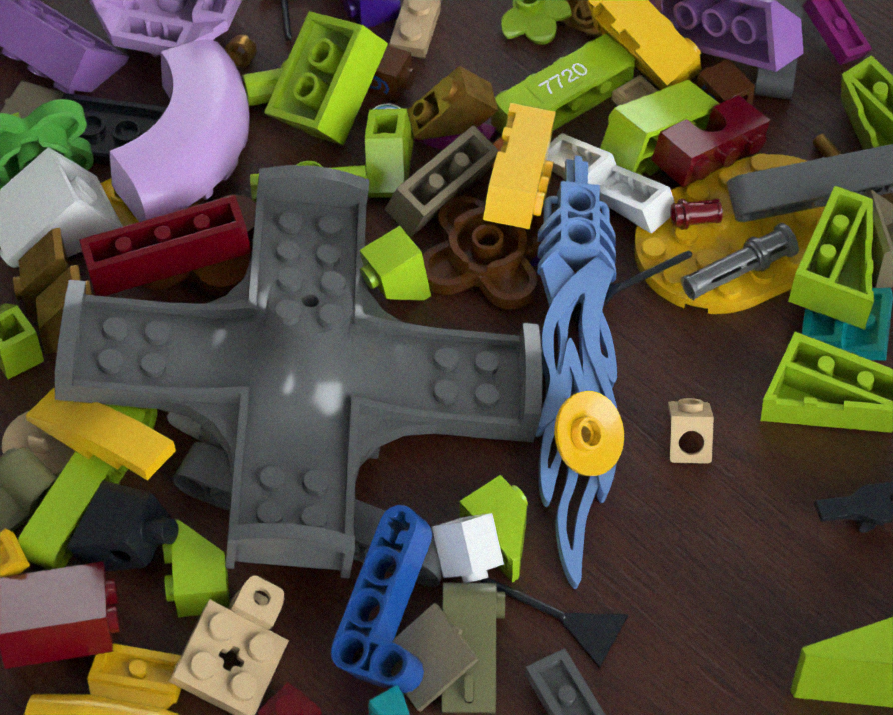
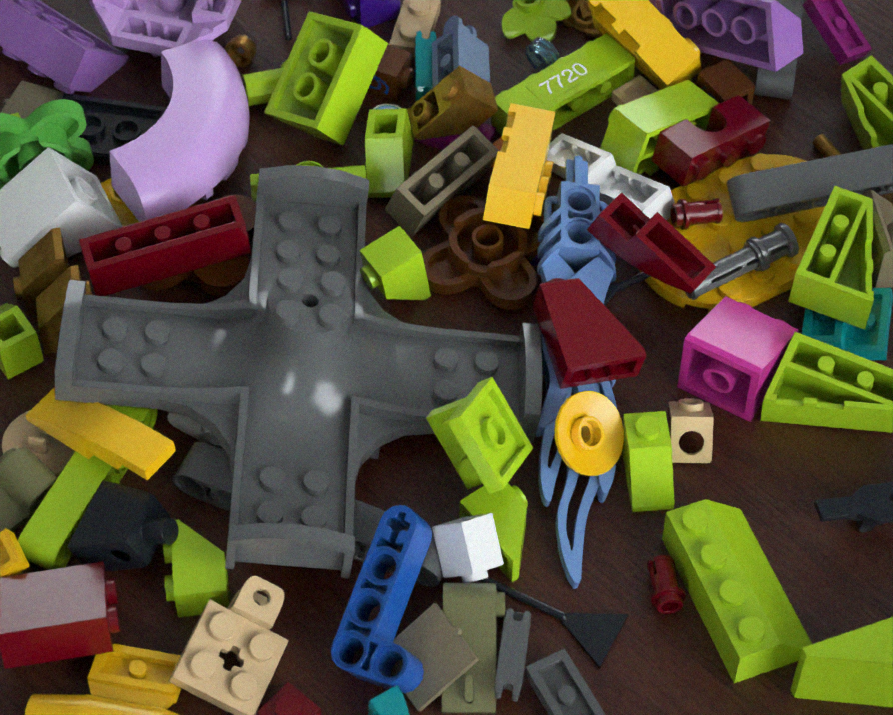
(423, 64): none -> teal piece
(459, 47): none -> sand blue brick
(481, 437): none -> lime bracket
(512, 653): none -> dark grey piece
(541, 53): none -> clear light blue tile
(584, 336): none -> dark red slope
(648, 461): none -> lime slope
(650, 245): none -> dark red slope
(667, 594): none -> dark red pin
(733, 357): none -> dark pink slope
(734, 588): none -> lime slope

